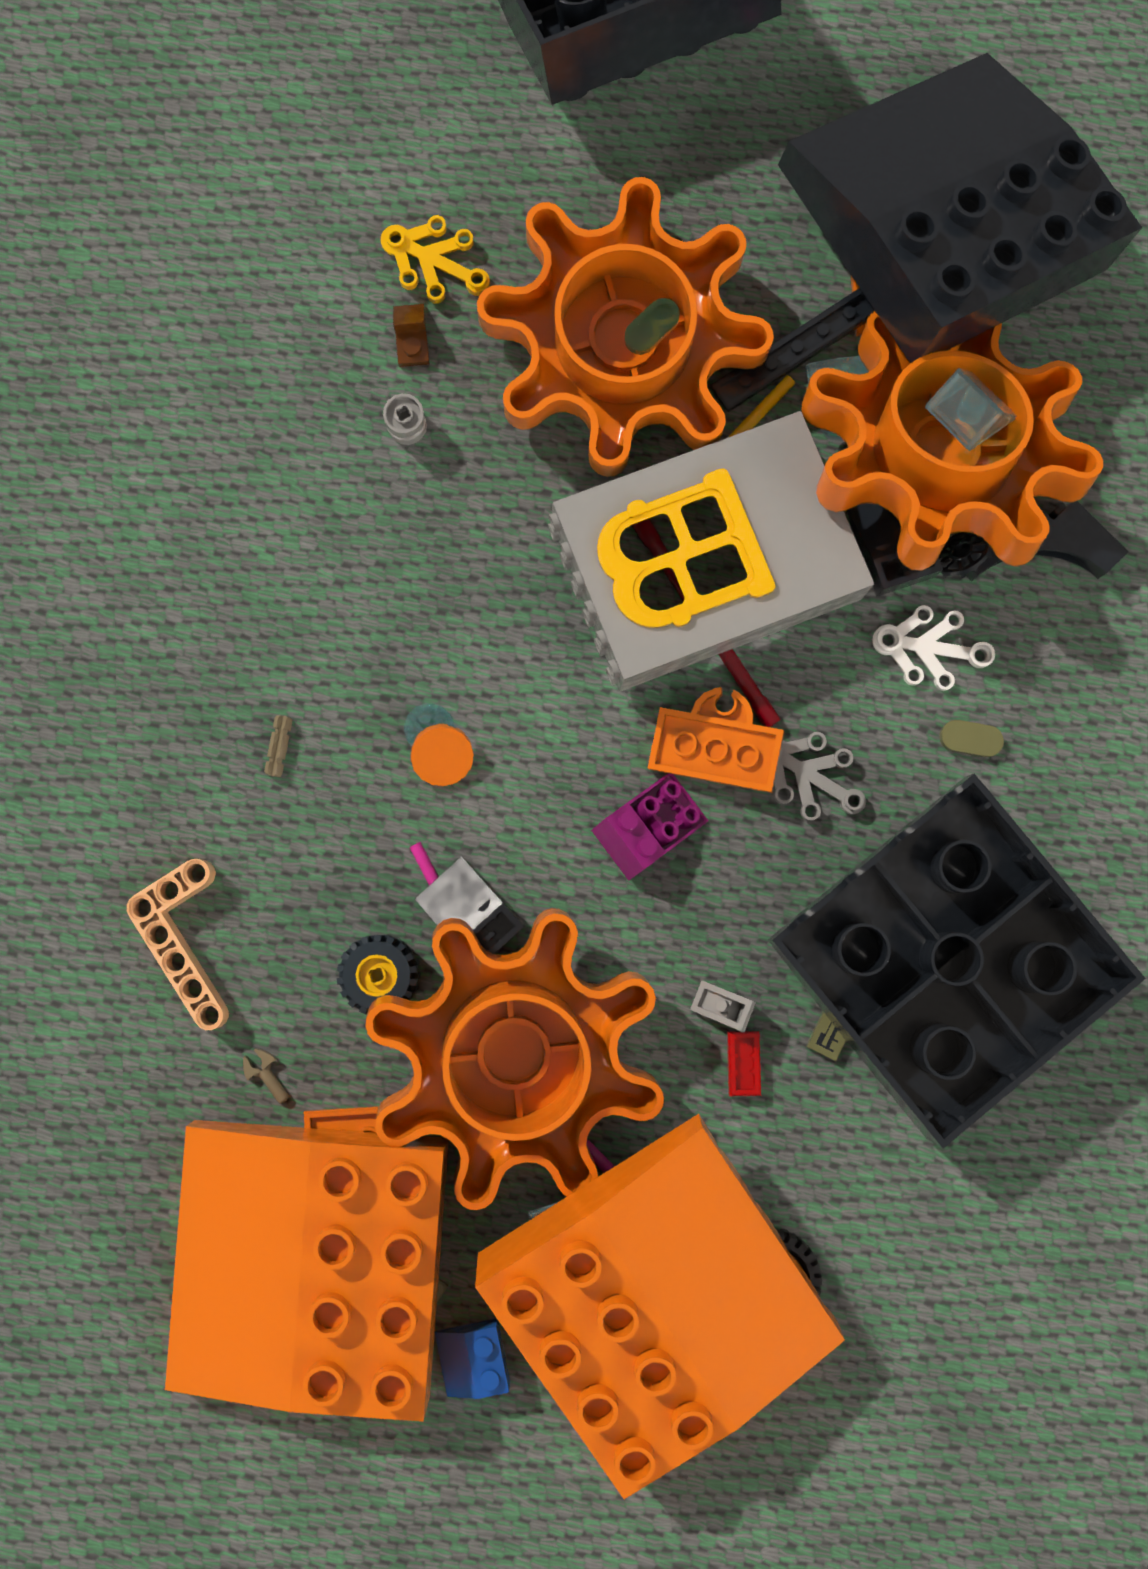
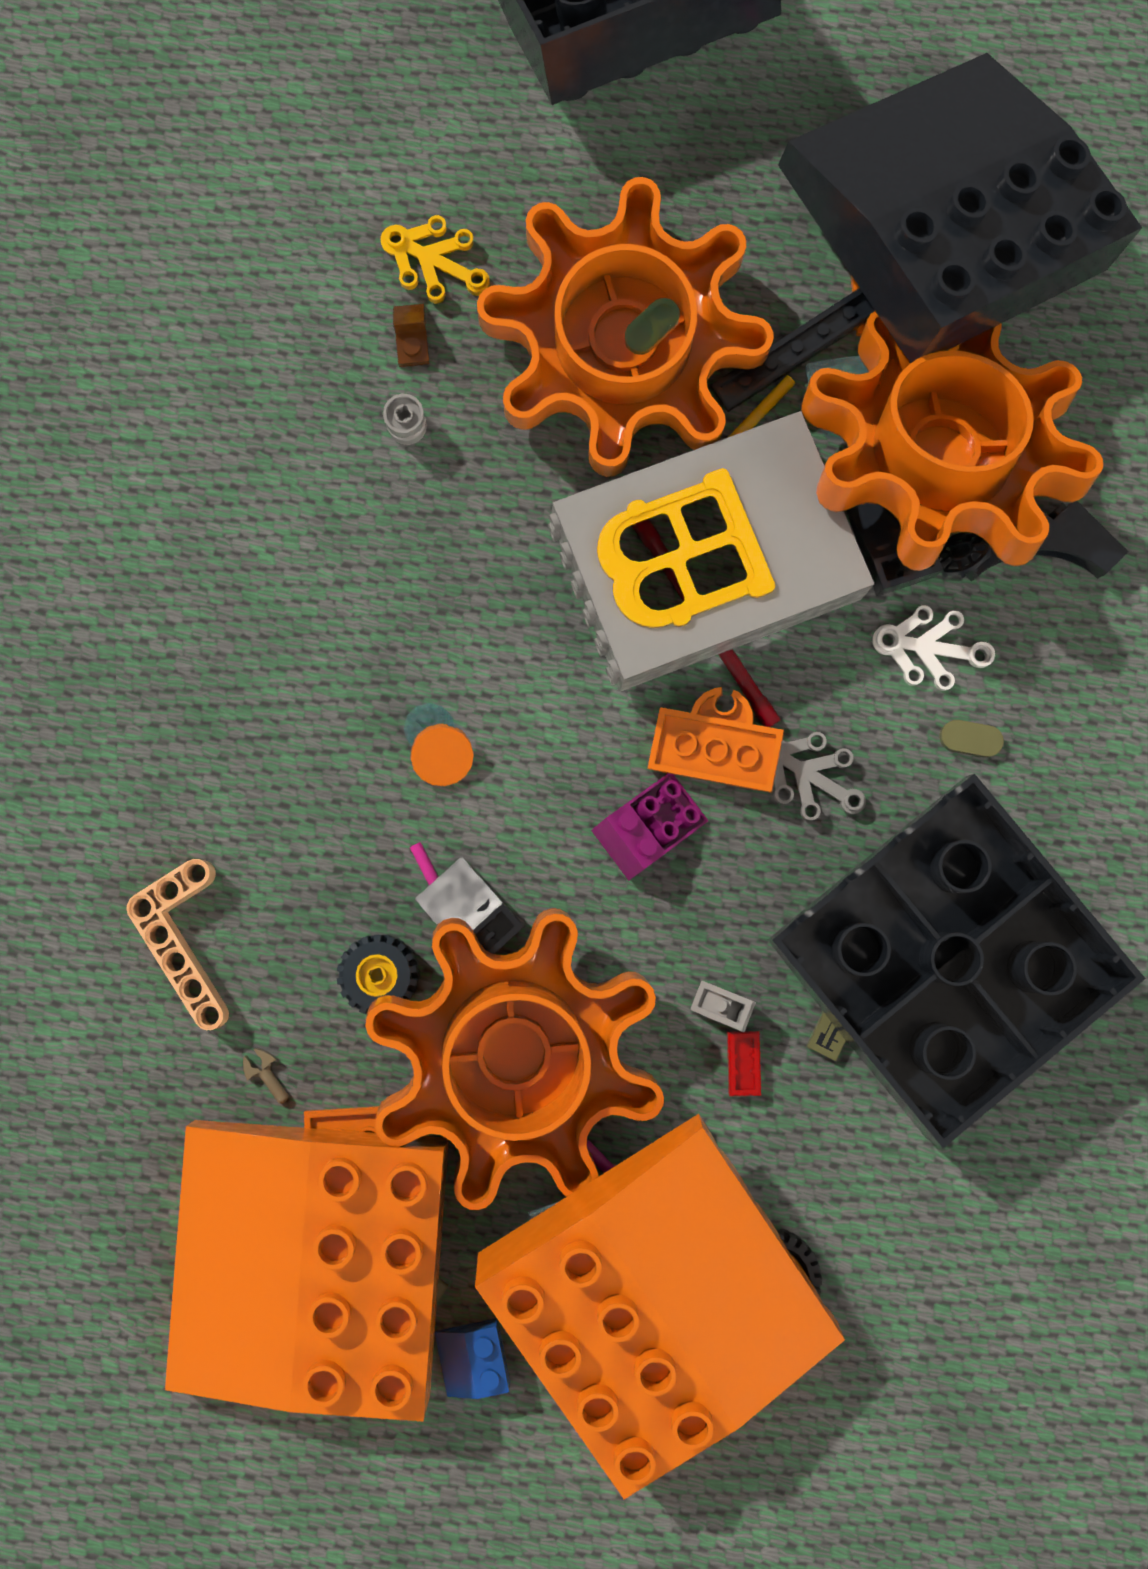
(278, 746): dark tan axle -> none
(969, 409): clear light blue slope -> none

